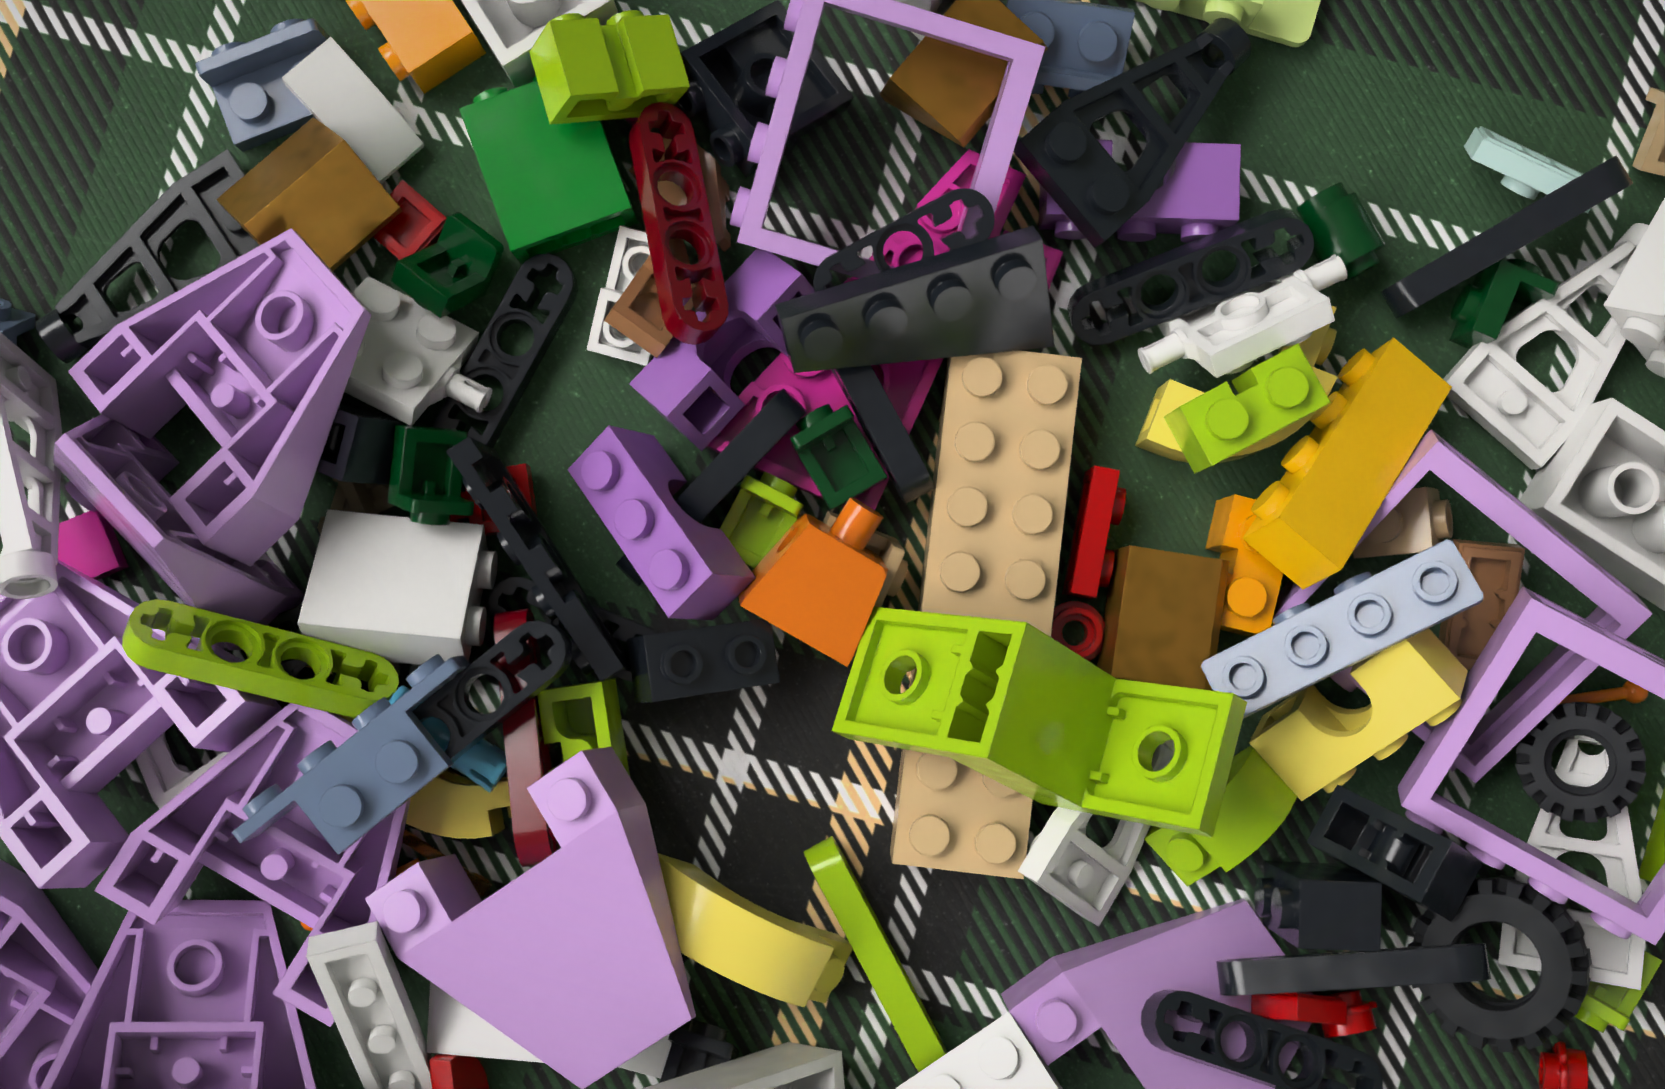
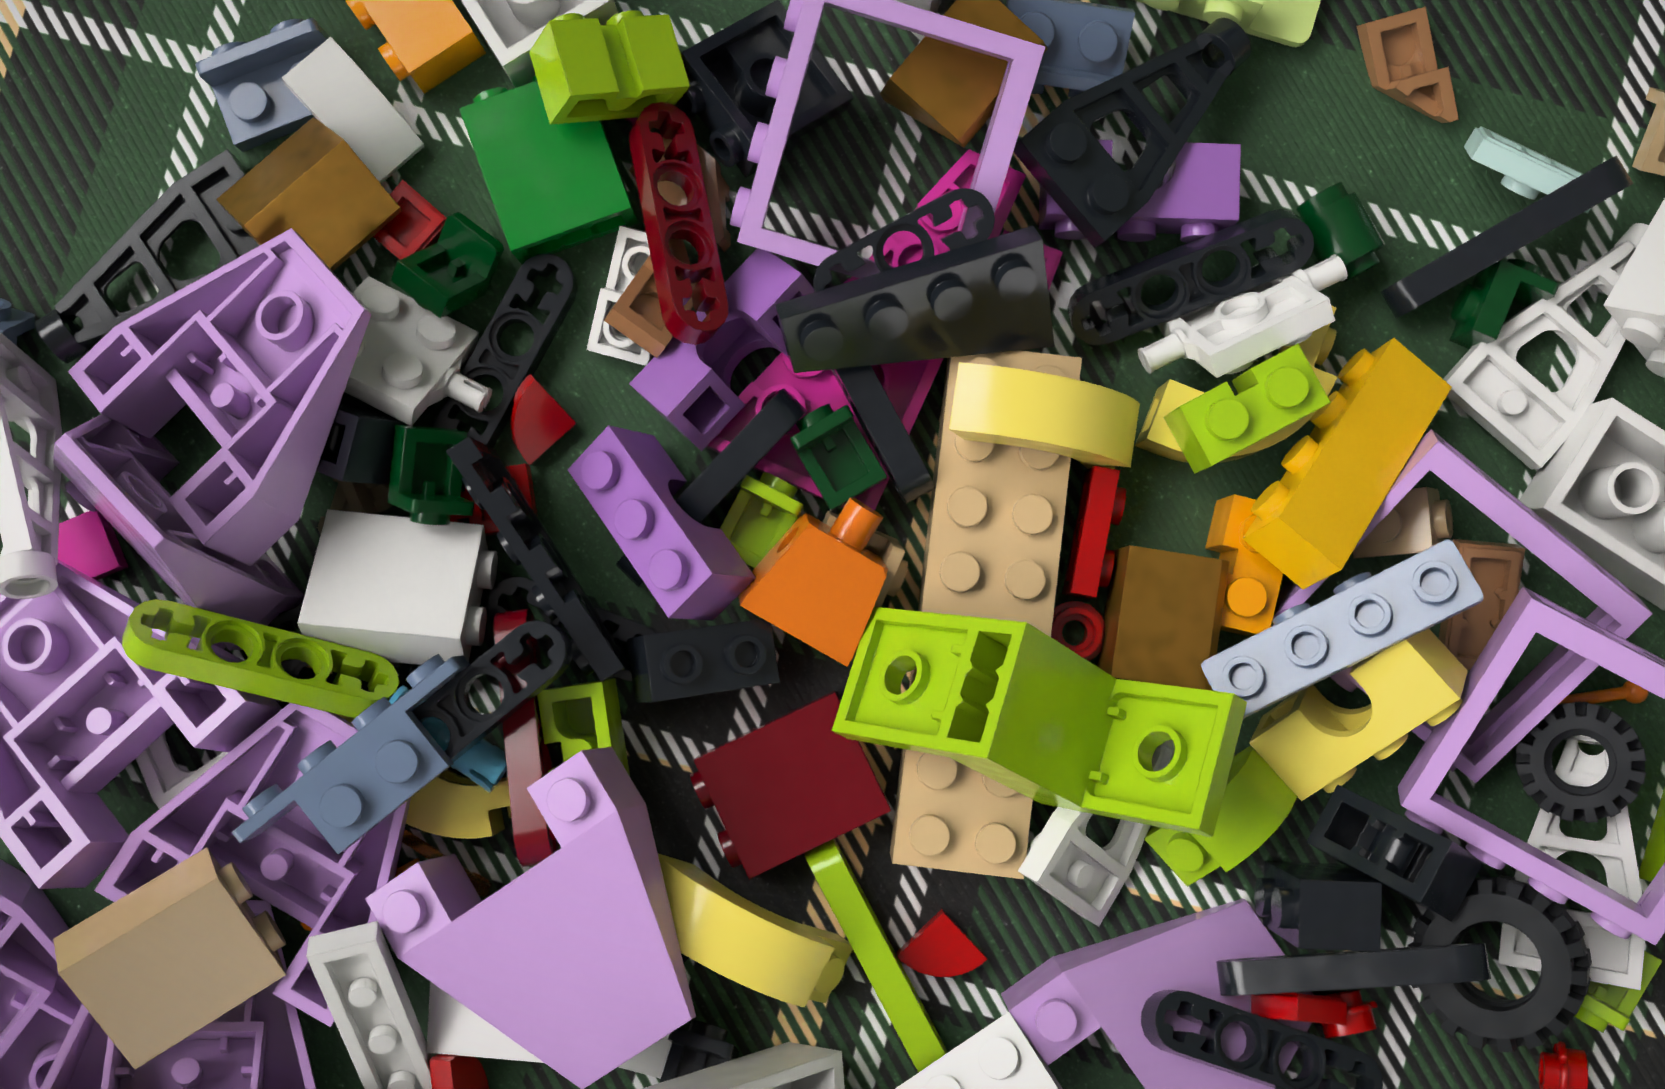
(171, 956): none -> tan brick
(537, 420): none -> red tile
(787, 787): none -> dark red brick
(941, 949): none -> red tile
(1044, 414): none -> light yellow arch
(1404, 64): none -> medium nougat slope

